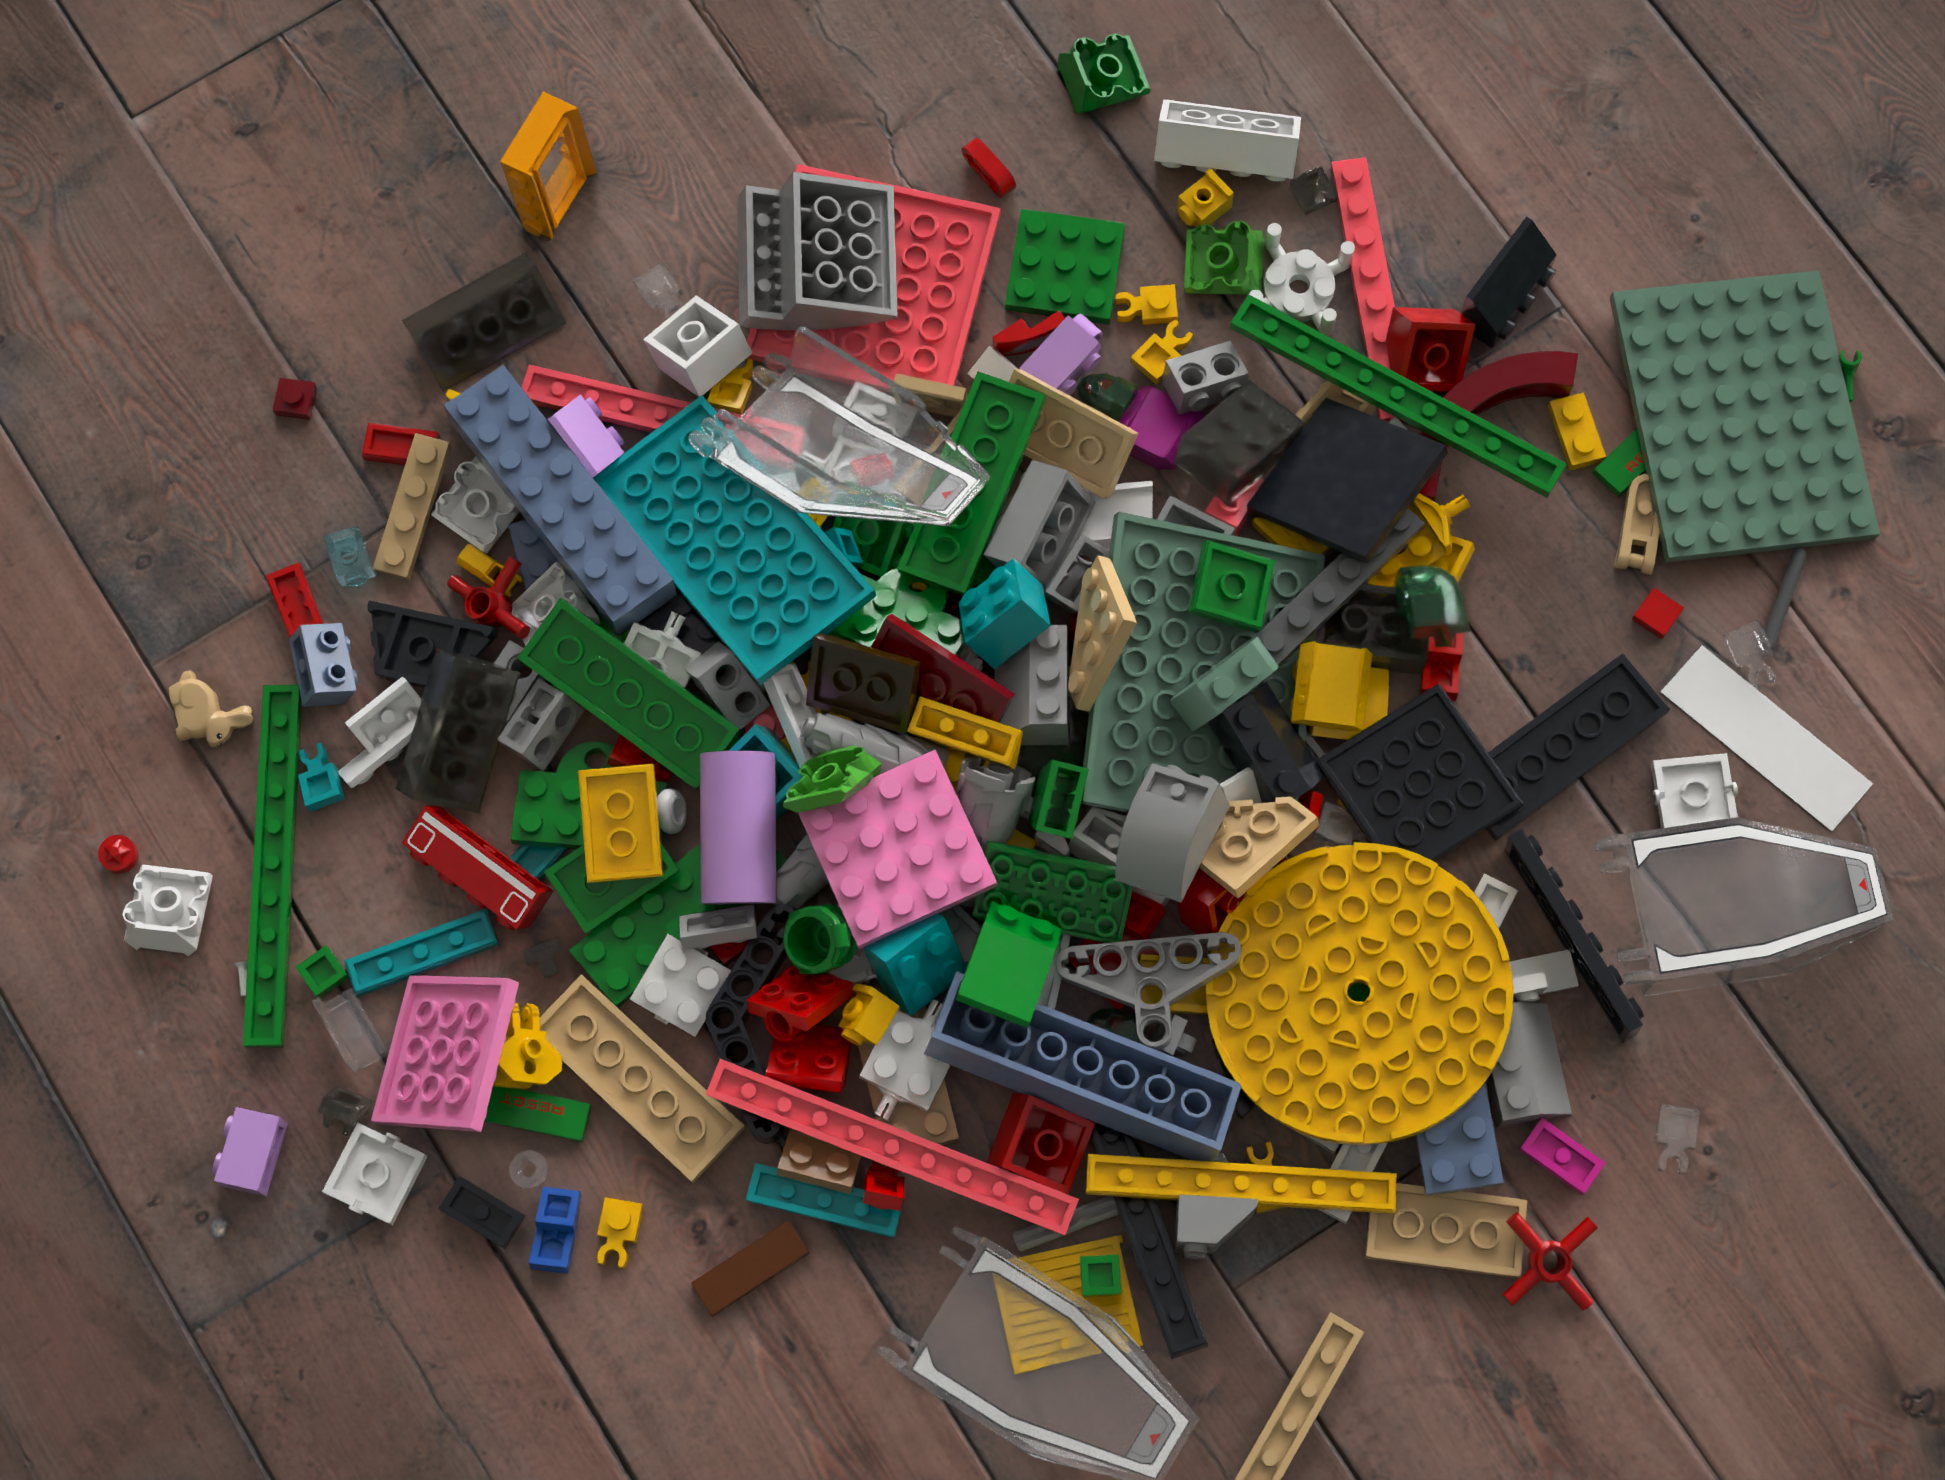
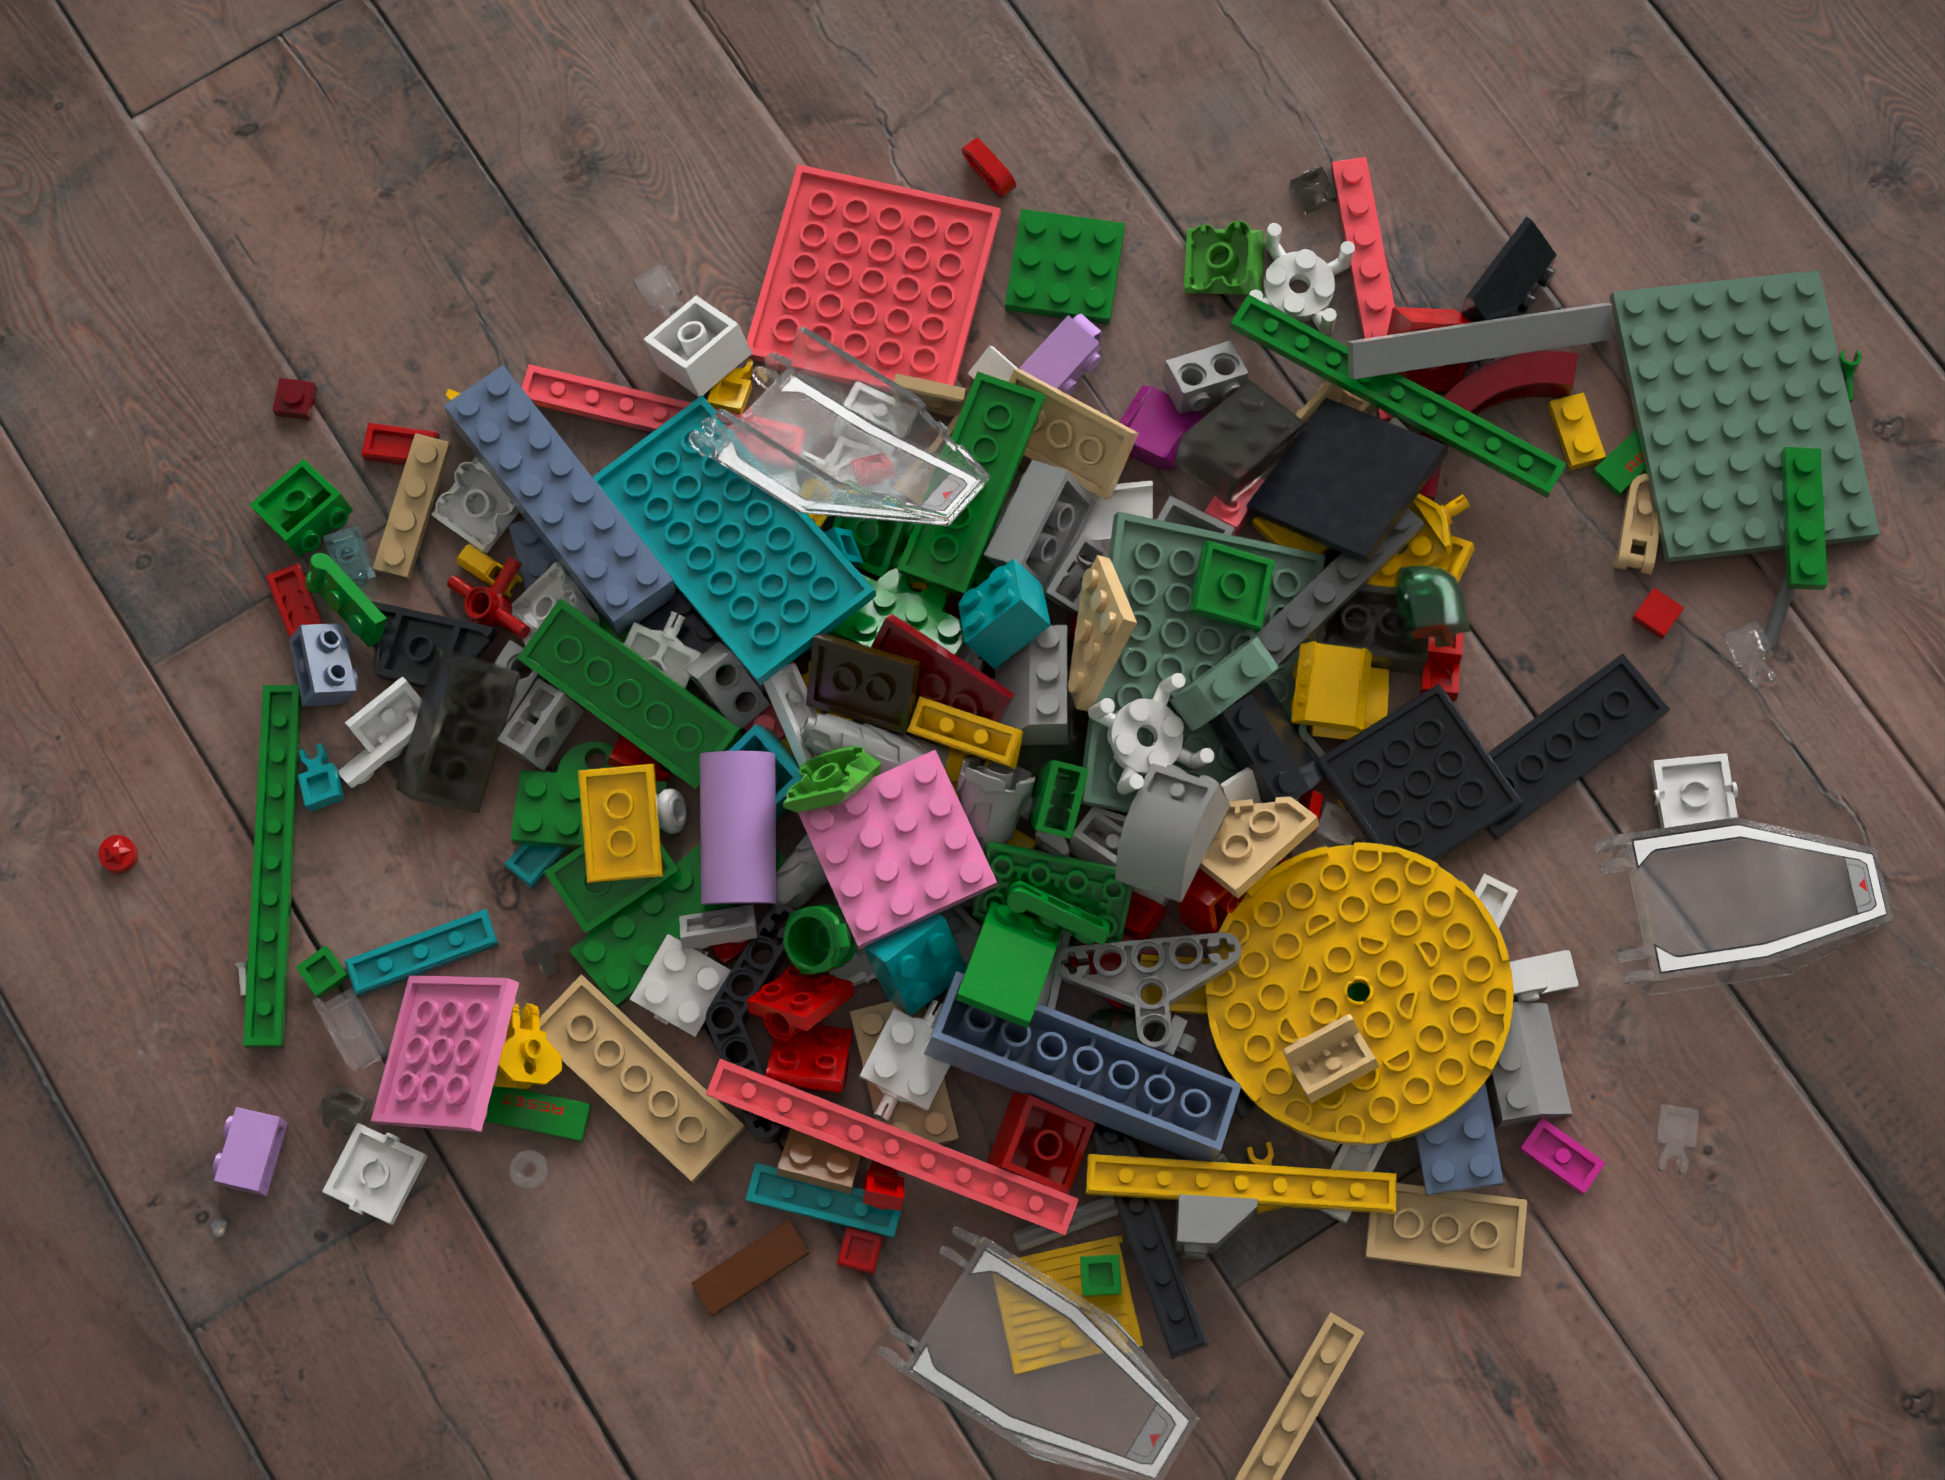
(167, 909): white slope -> none
(200, 713): tan animal -> none
(302, 508): none -> green plate
(345, 598): none -> green plate
(477, 868): red brick -> none
(482, 1212): black plate -> none
(484, 321): clear smoke slope -> none
(547, 164): light orange window -> none
(555, 1230): blue slope -> none
(586, 434): lavender slope -> none
(619, 1224): yellow plate -> none
(816, 254): light grey slope -> none
(860, 1250): none -> red tile
(867, 1016): yellow brick -> none
(1021, 339): red slope -> none
(1057, 913): none -> green plate
(1102, 72): green slope -> none
(1107, 394): clear green rock -> none
(1154, 304): yellow plate -> none
(1155, 351): yellow plate -> none
(1162, 723): none -> white plate
(1217, 197): yellow brick -> none
(1227, 140): white slope -> none
(1330, 1058): none -> tan bracket
(1479, 340): none -> light grey tile
(1561, 1272): red bar -> none
(1584, 948): black plate -> none
(1767, 738): white sticker -> none
(1804, 518): none -> green plate

